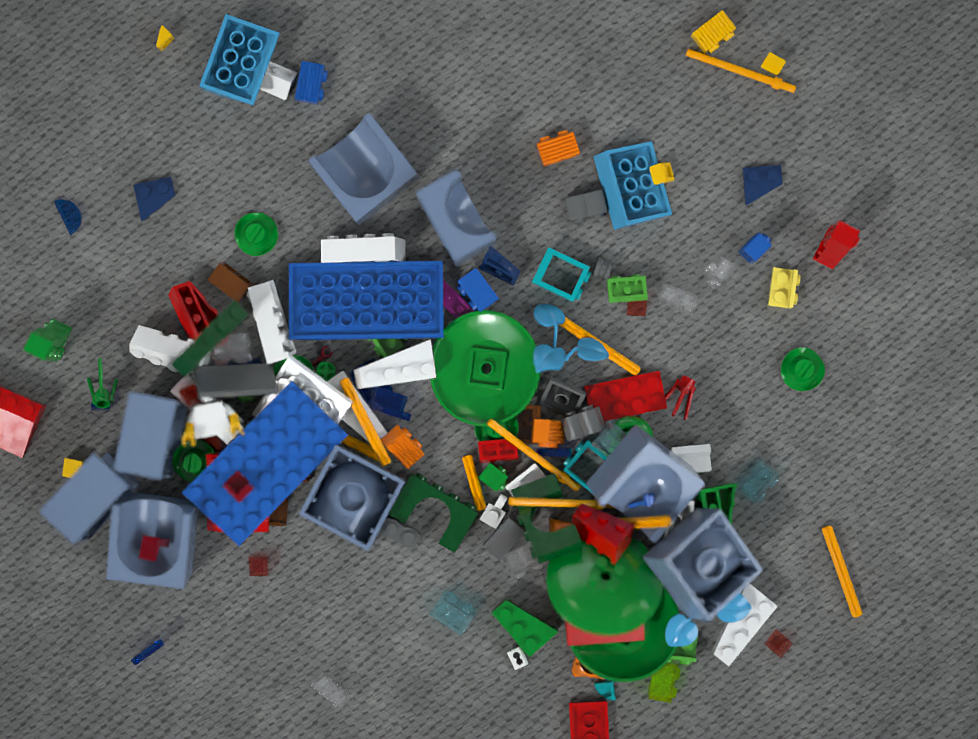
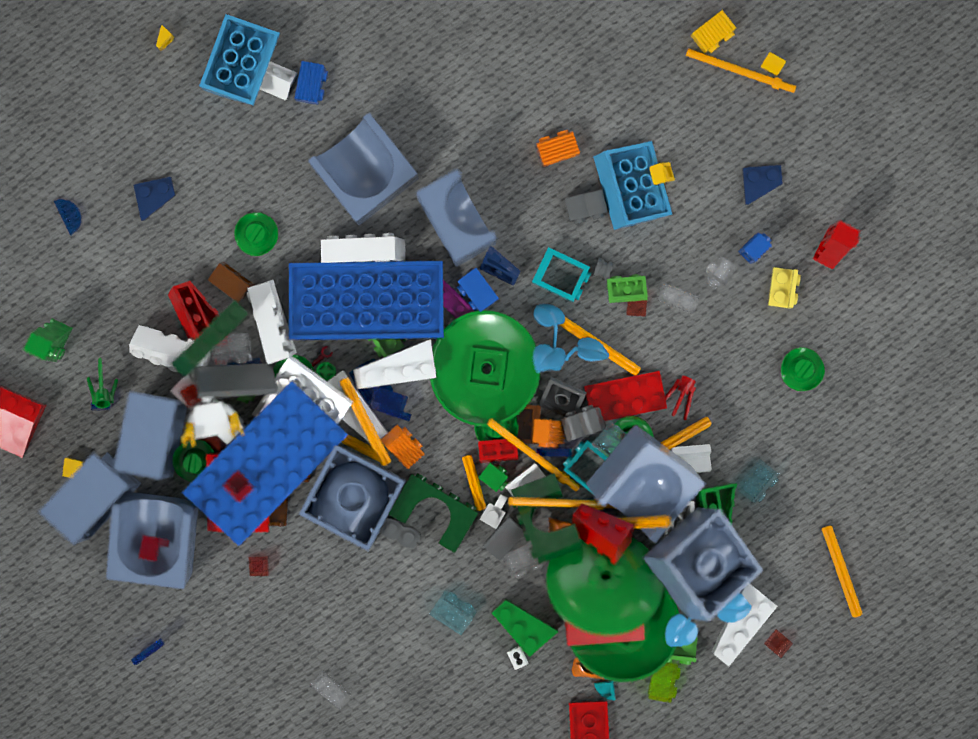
(648, 501): blue hand -> none
(687, 433): none -> light orange axle

